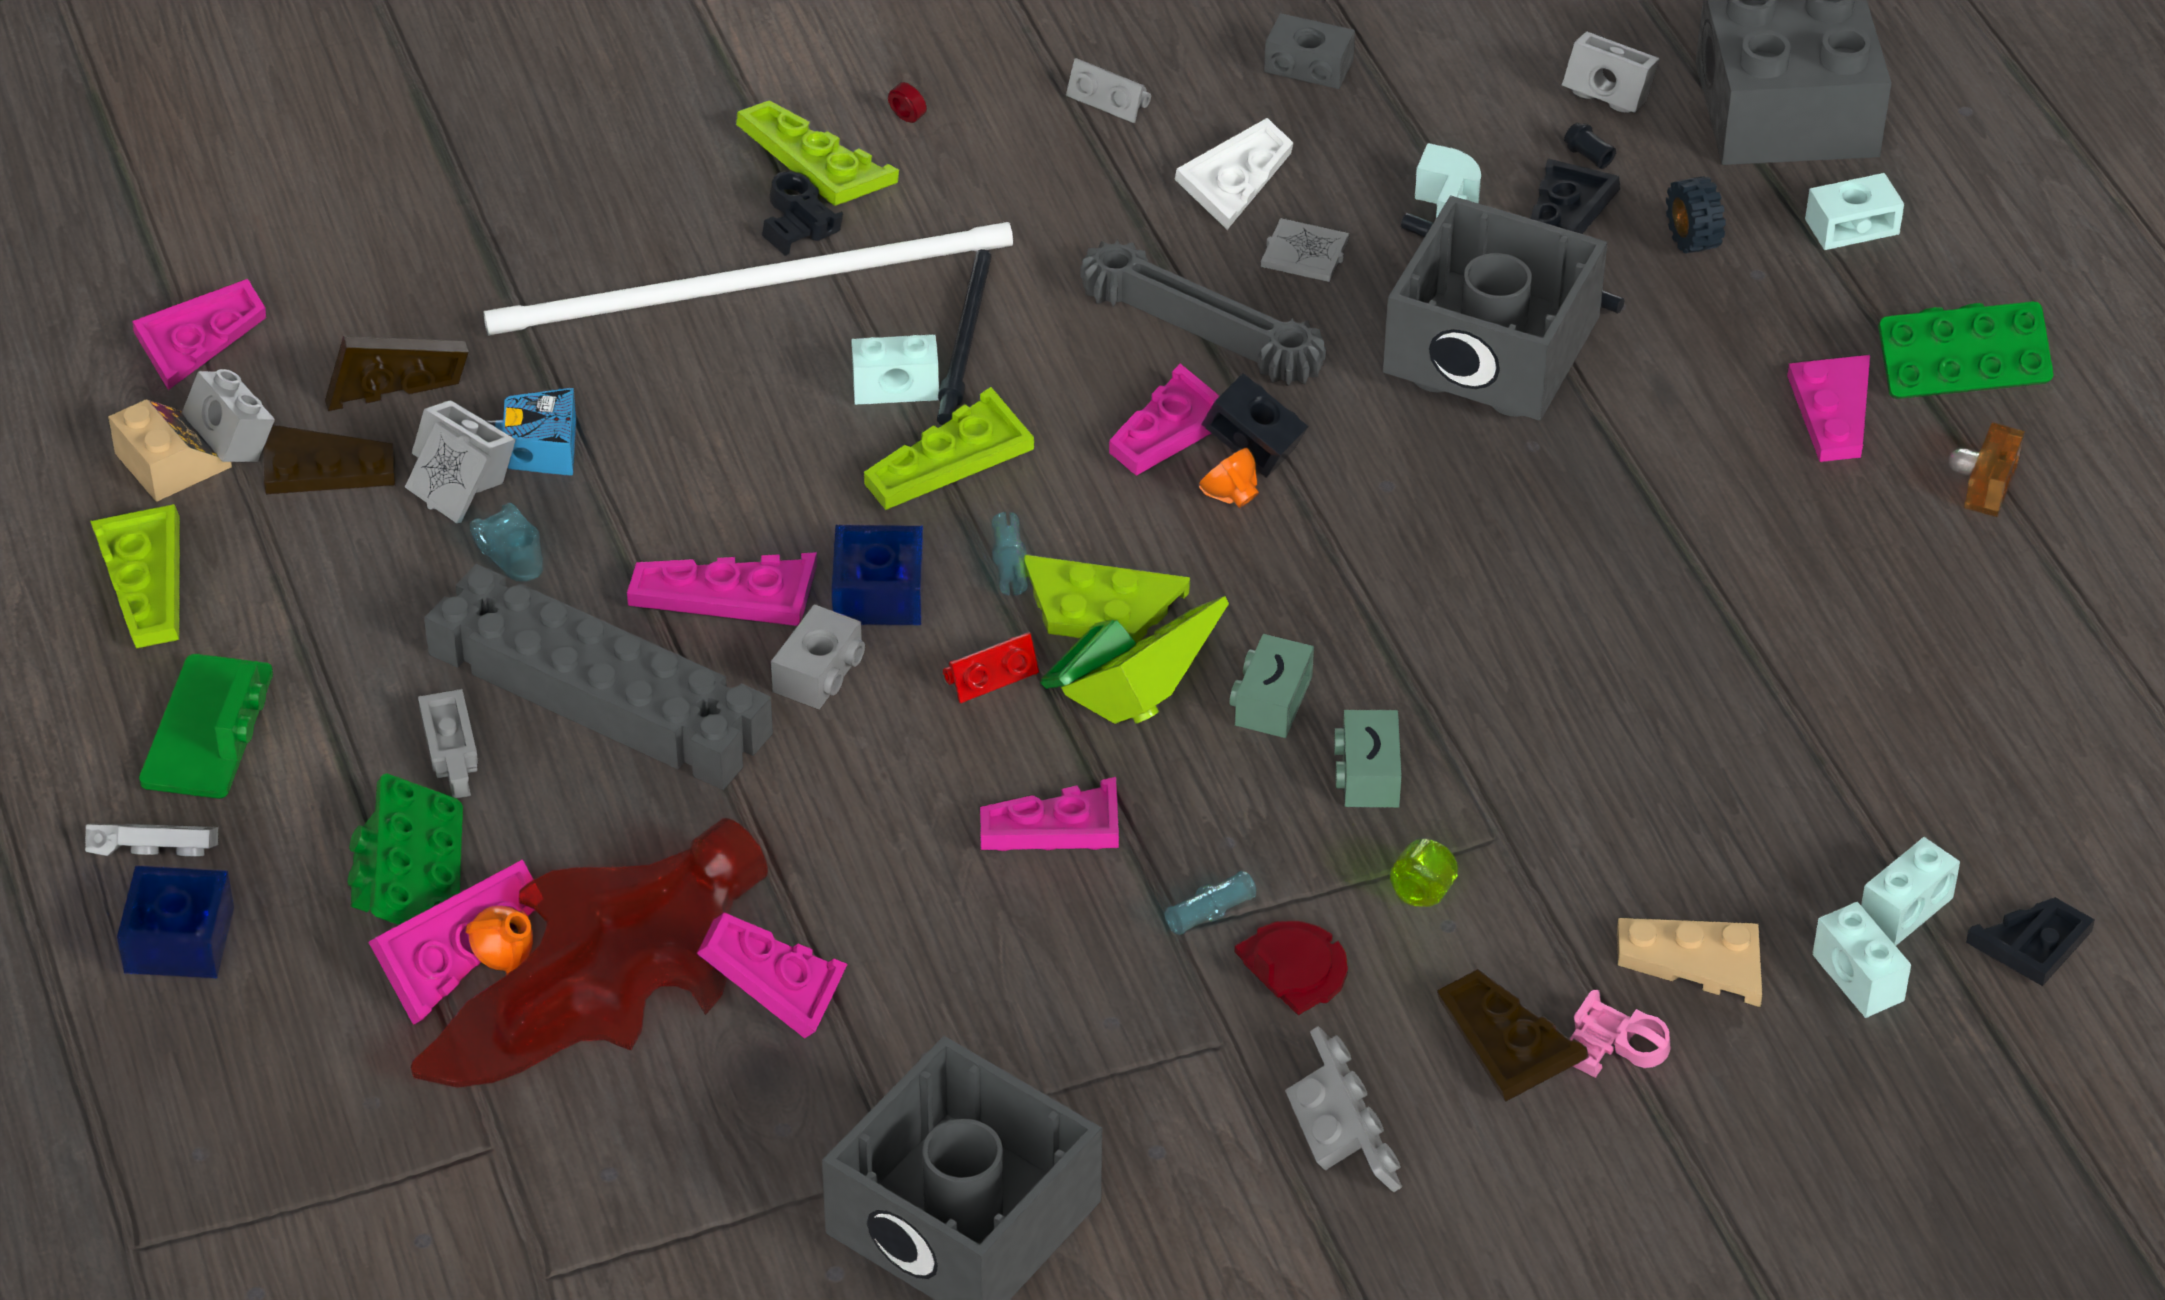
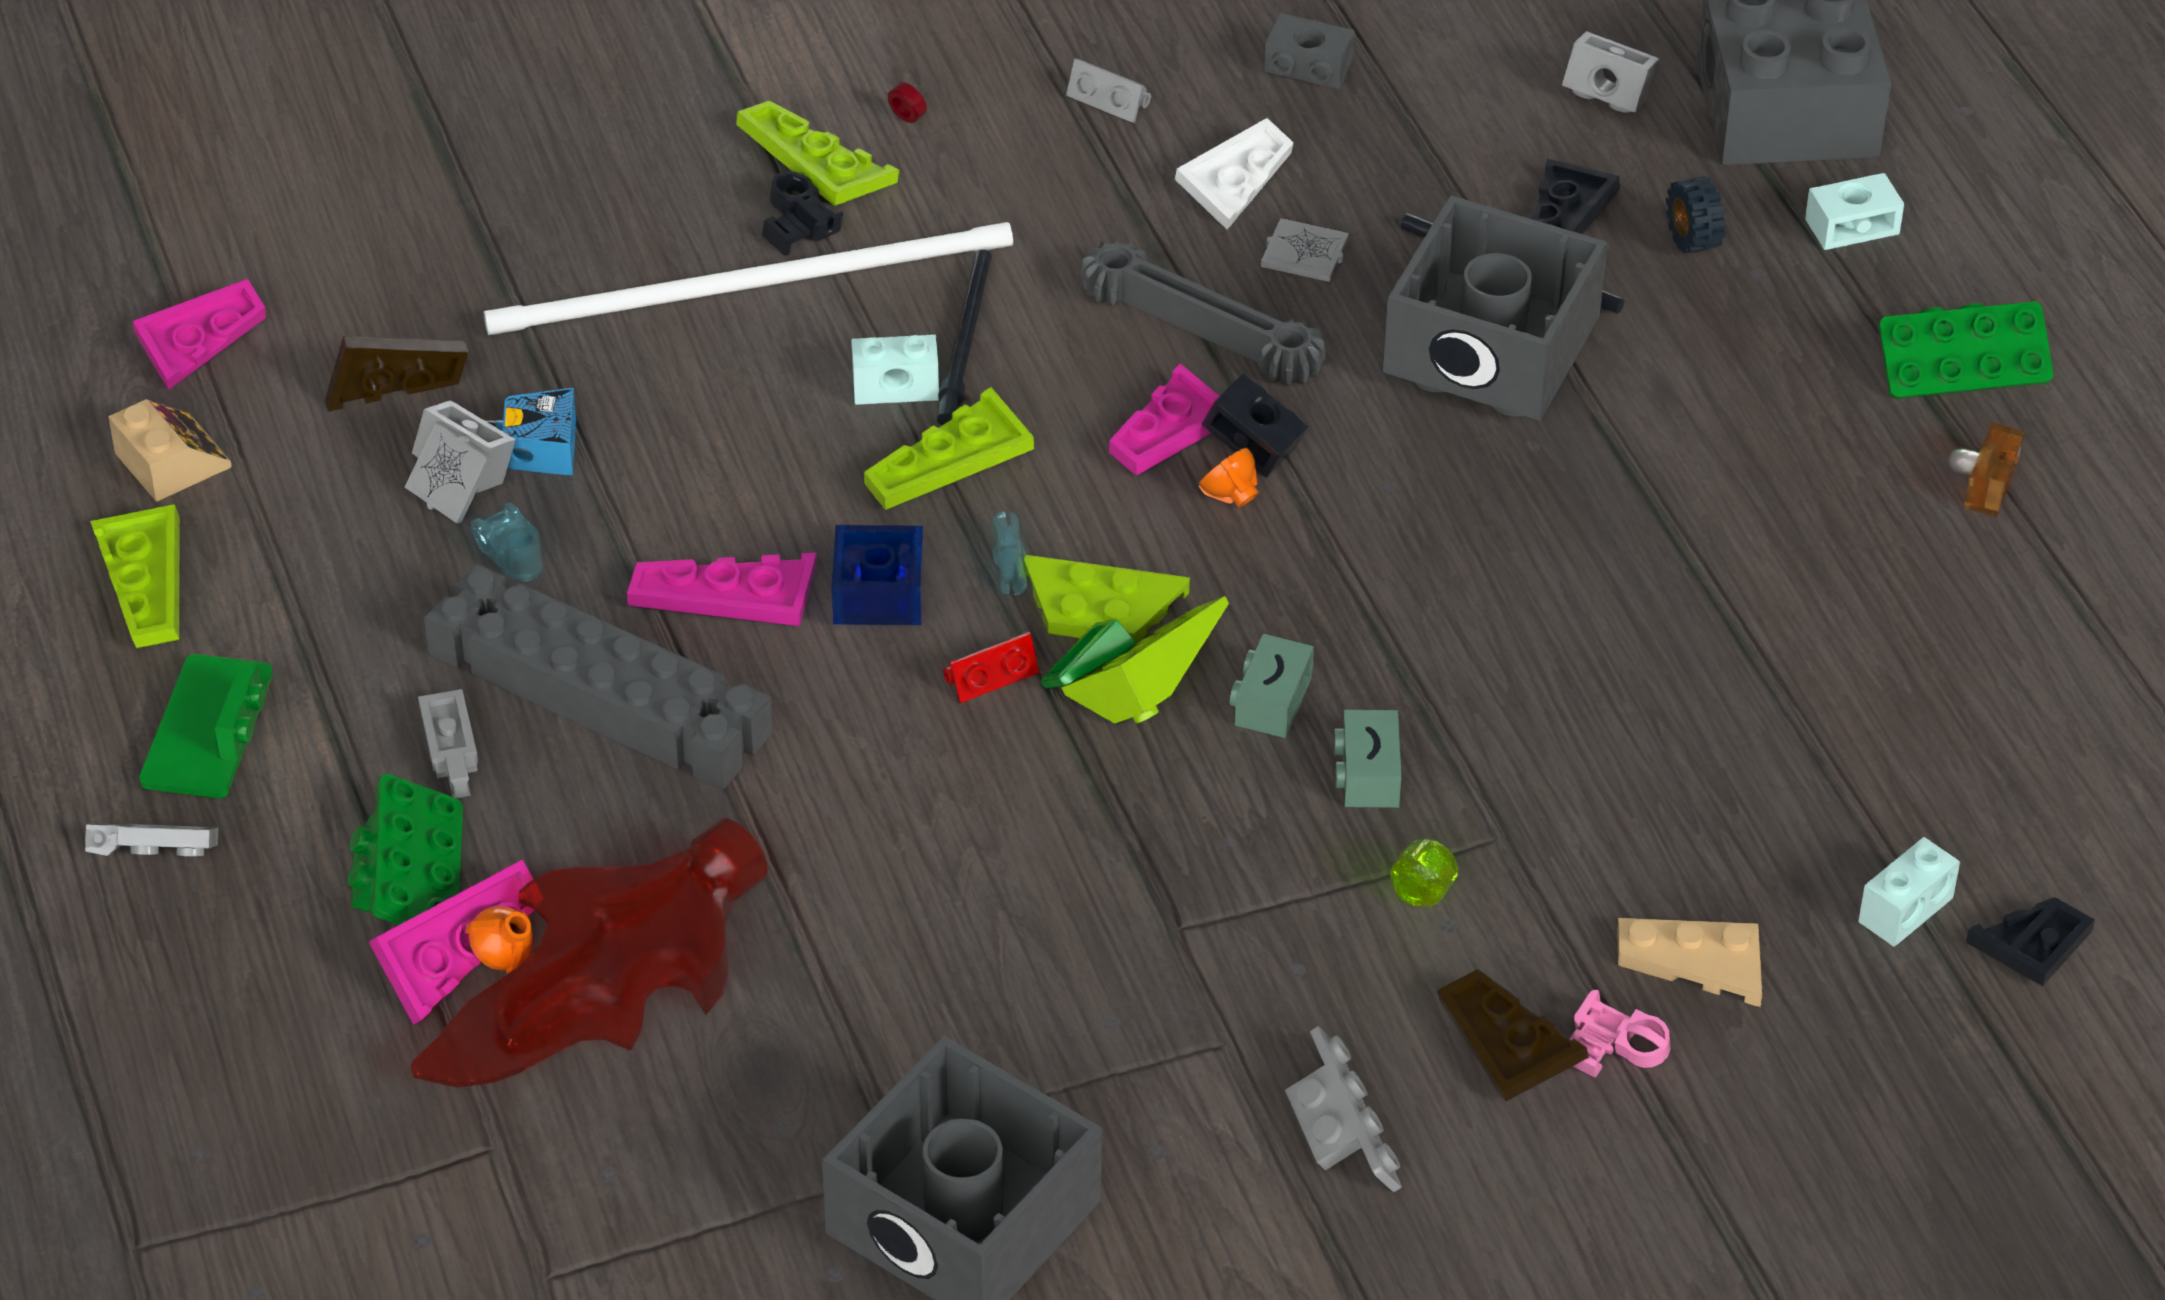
(175, 922): clear blue brick -> none
(228, 416): light grey brick -> none
(324, 461): dark brown wing -> none
(776, 975): dark pink wing -> none
(817, 657): light grey brick -> none
(1061, 822): dark pink wing -> none
(1210, 902): clear light blue pin -> none
(1296, 962): dark red piece -> none
(1446, 173): light aqua brick -> none
(1582, 139): black pin -> none
(1833, 403): dark pink wing -> none
(1861, 959): light aqua brick -> none

